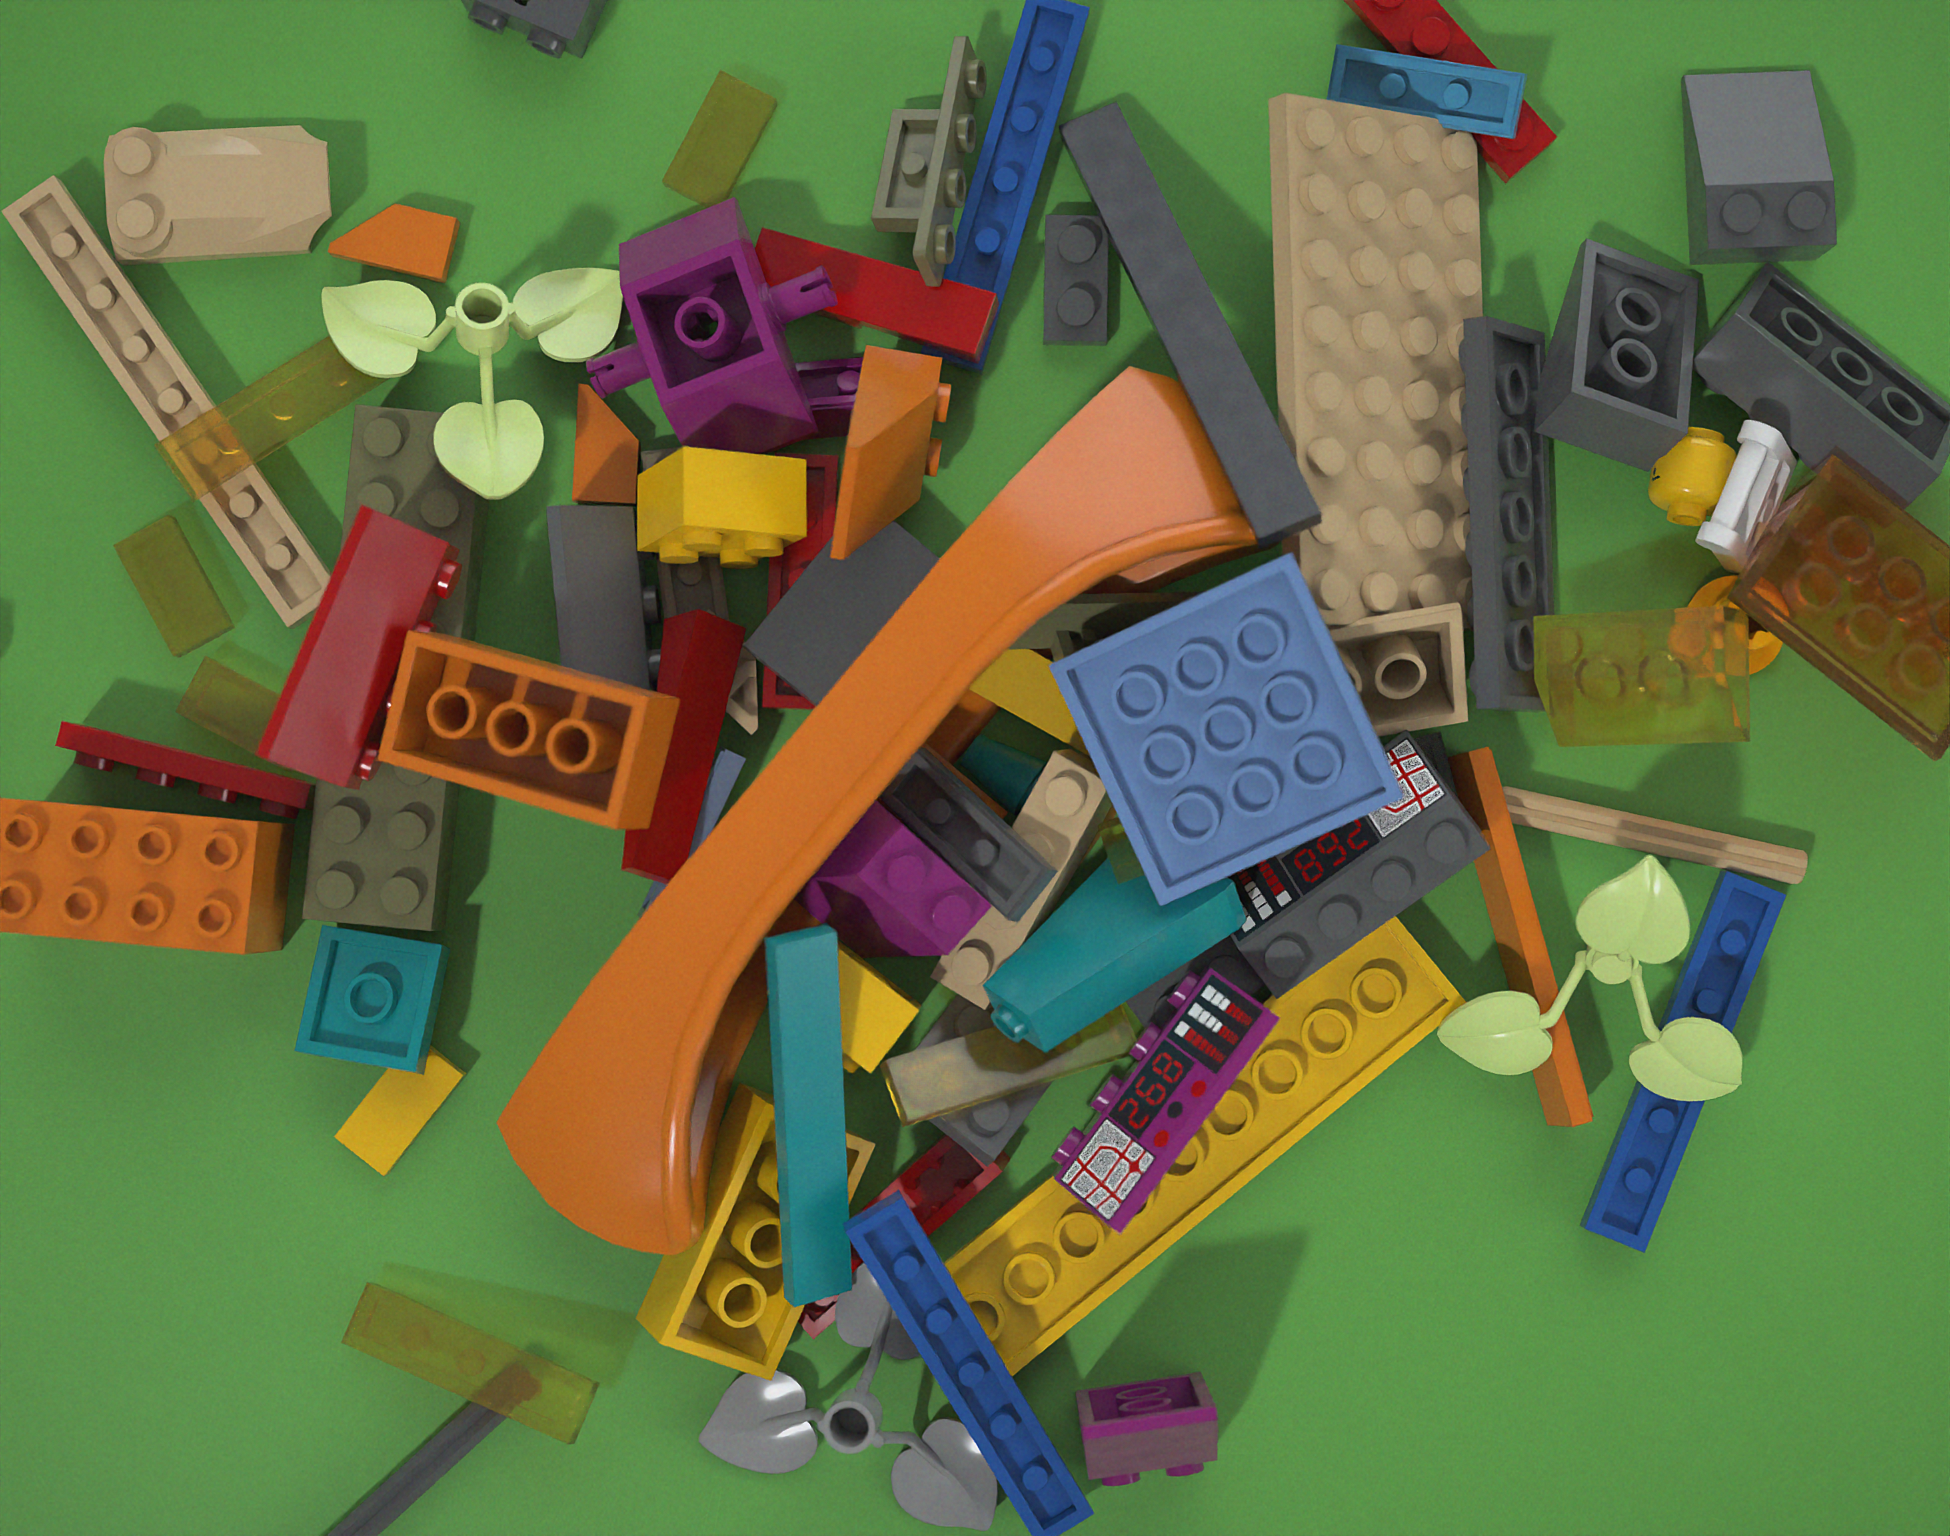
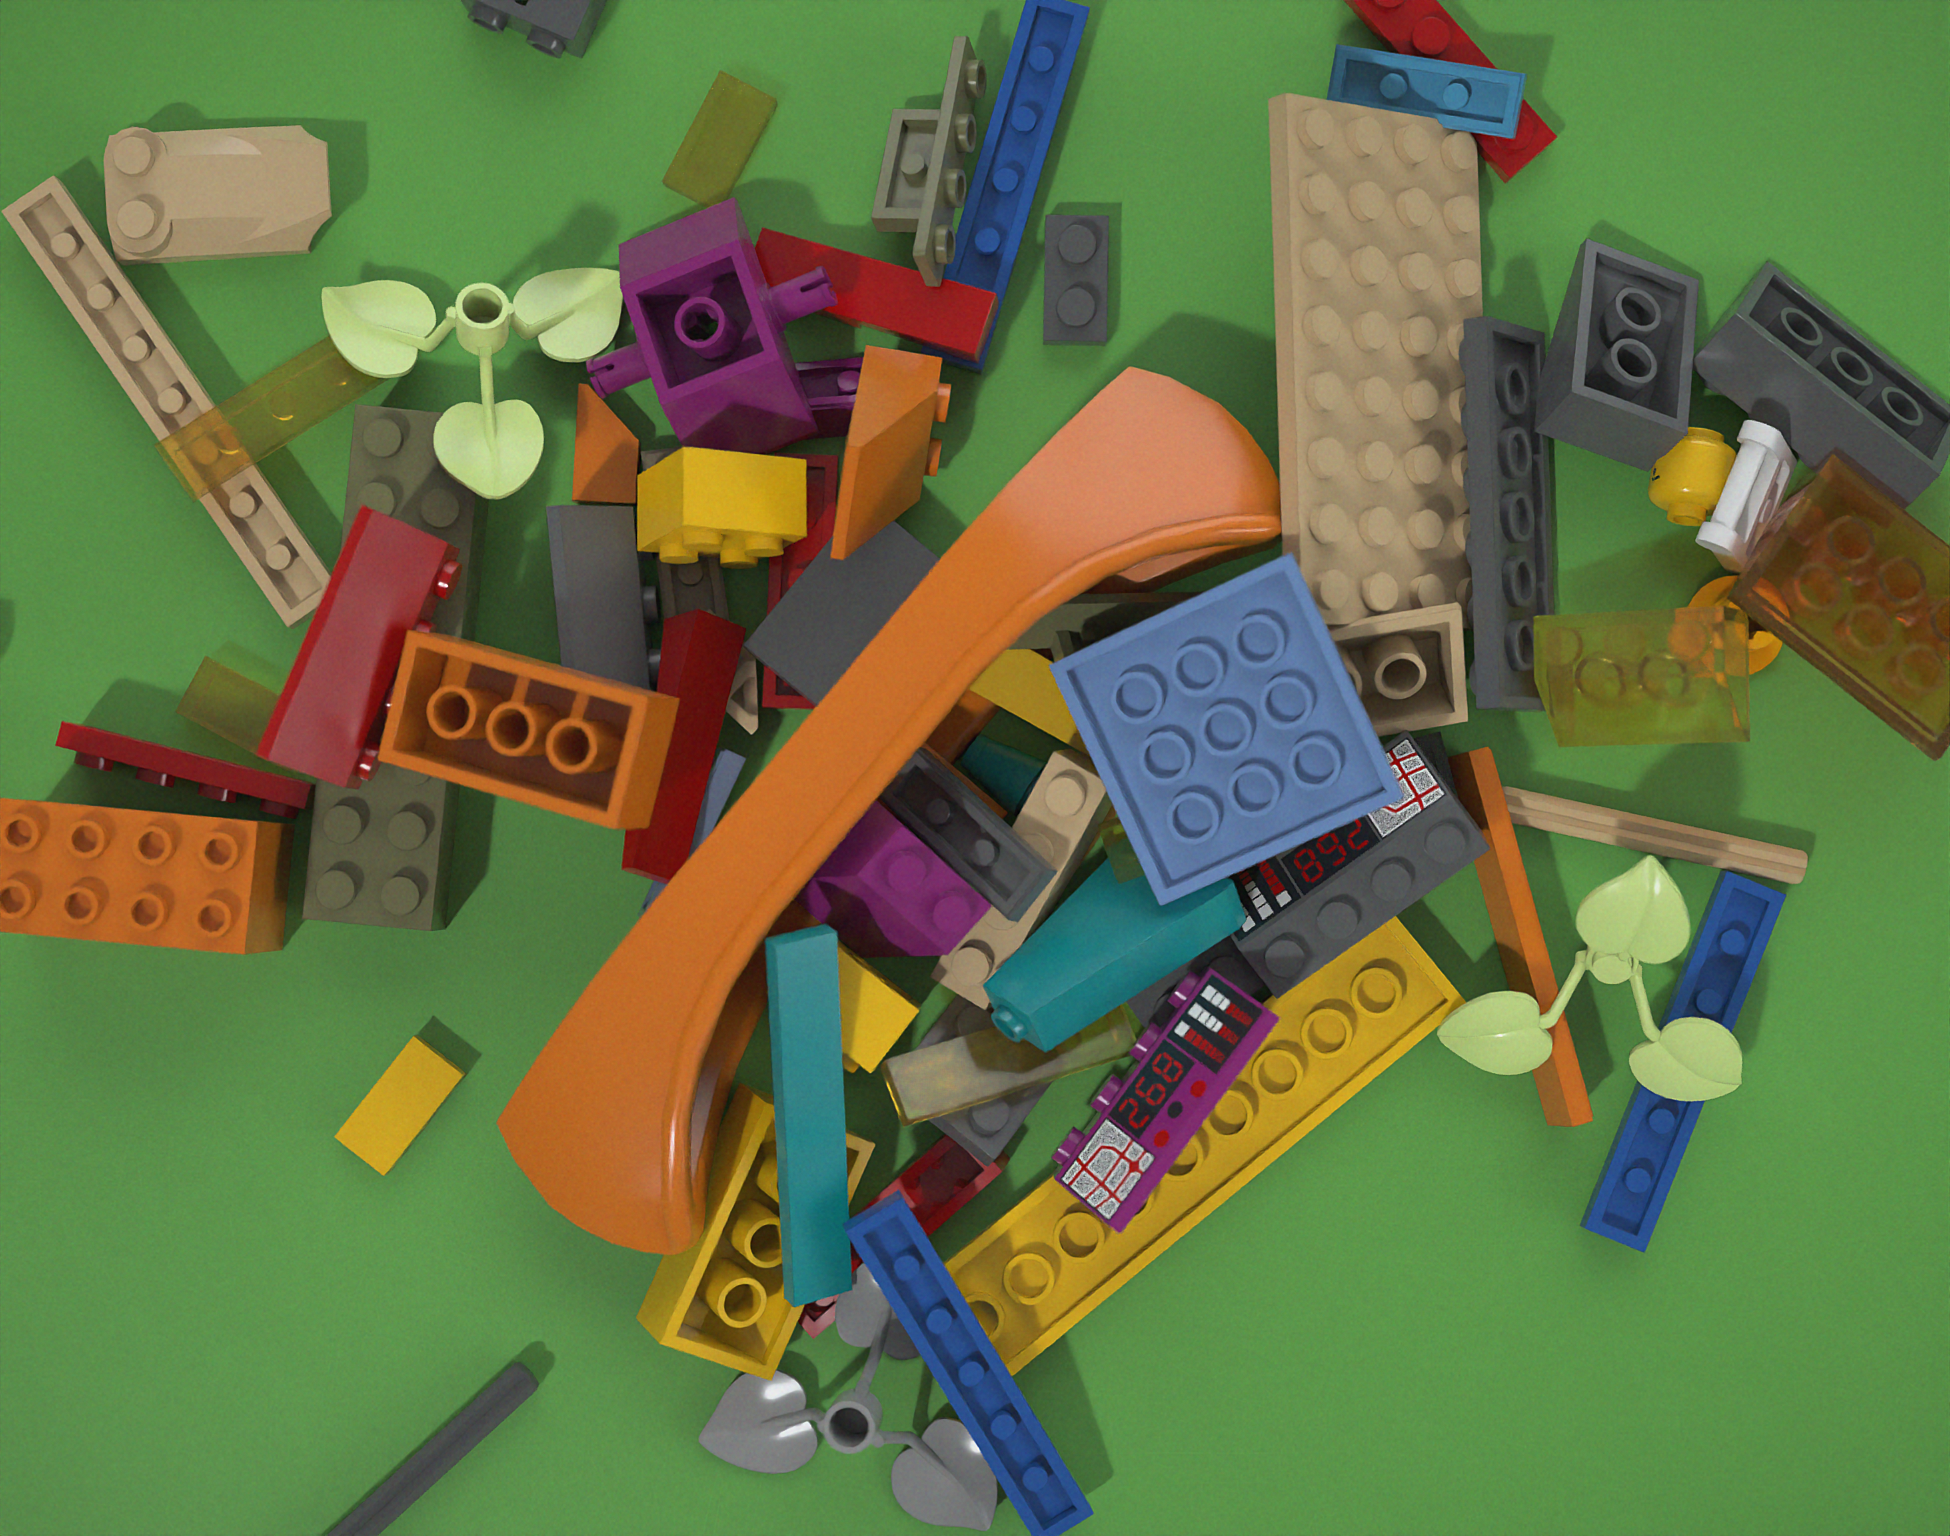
(174, 586): clear yellow tile -> none
(372, 999): teal plate -> none
(402, 242): orange tile -> none
(470, 1363): clear yellow tile -> none
(1148, 1428): magenta slope -> none
(1190, 327): black tile -> none
(1756, 169): dark grey slope -> none

